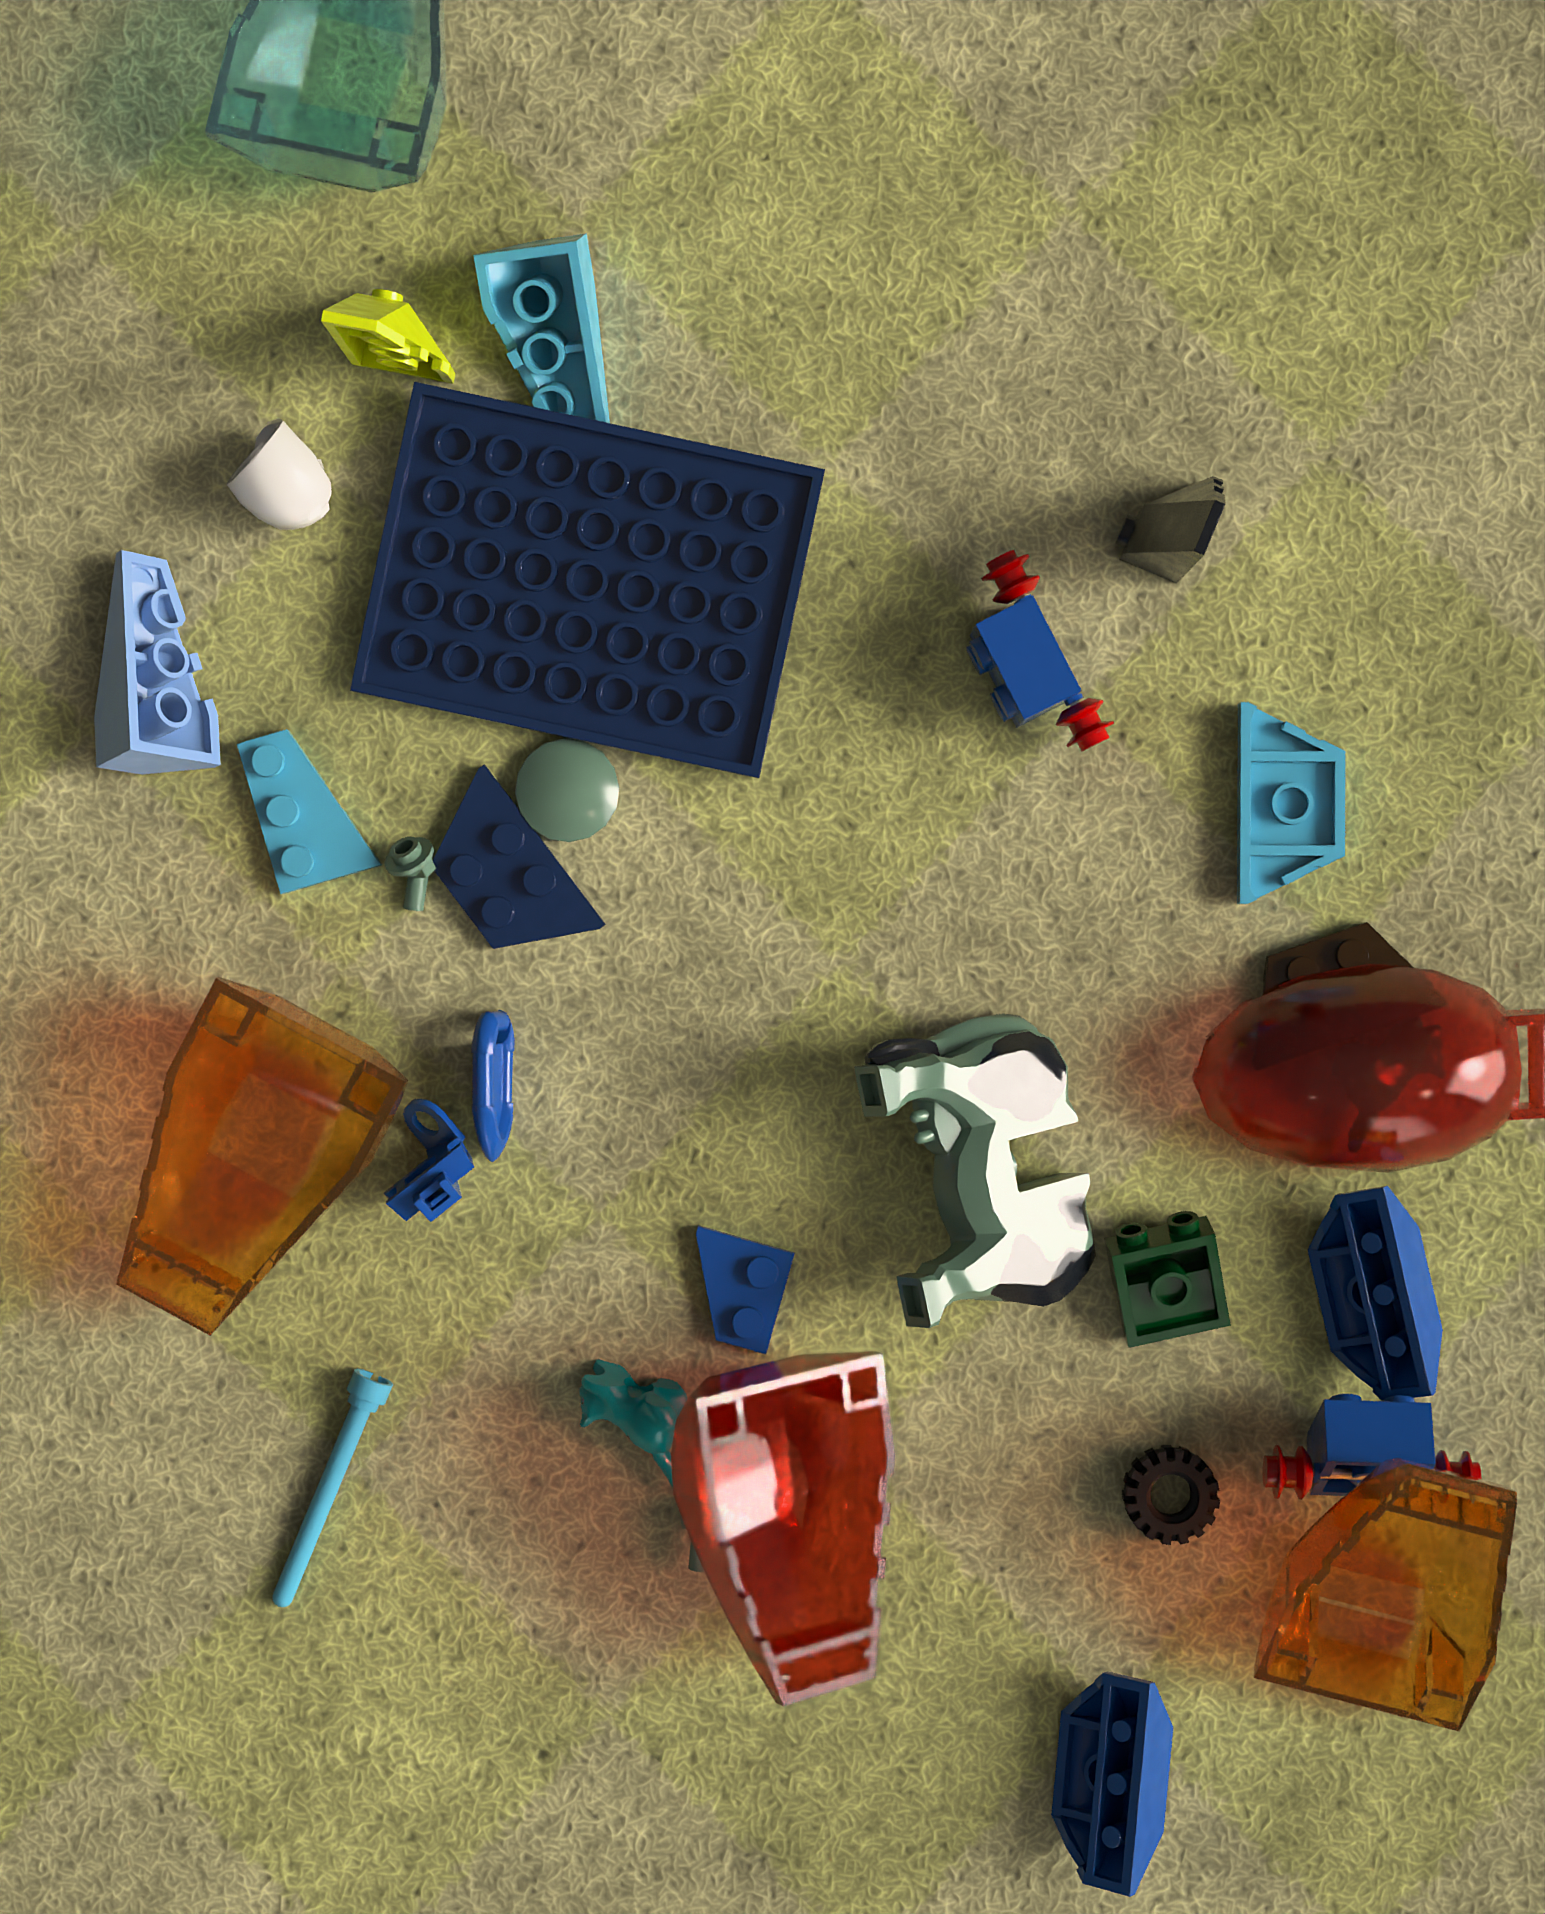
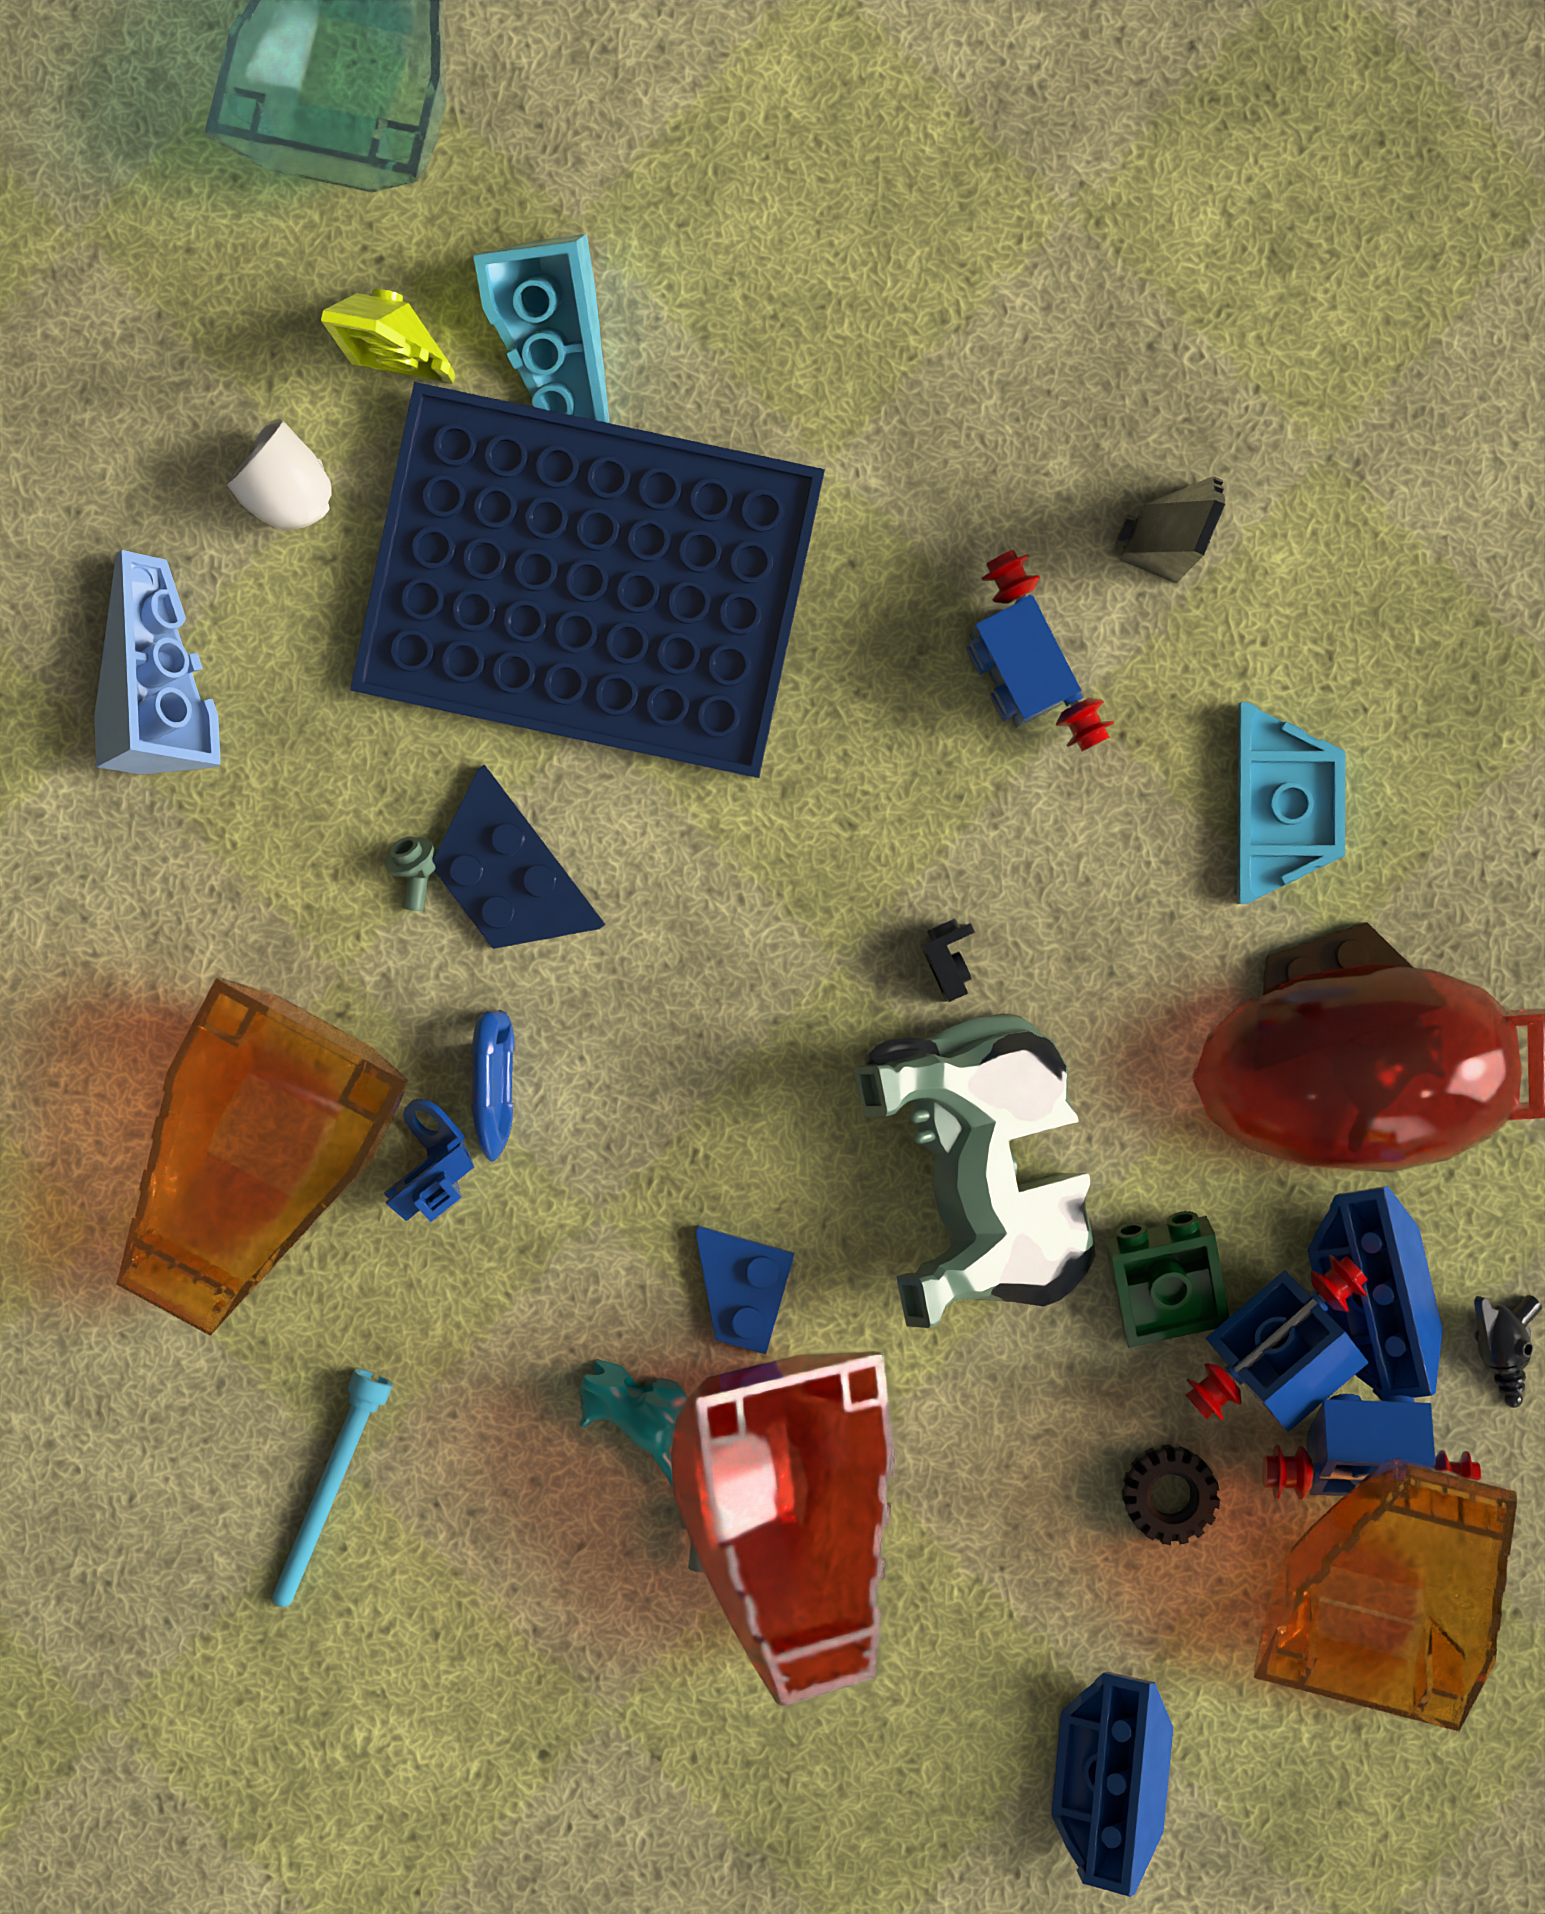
(299, 816): medium azure wing -> none
(567, 790): sand green dish -> none
(948, 968): none -> black bracket
(1285, 1347): none -> blue brick
(1506, 1343): none -> black piece

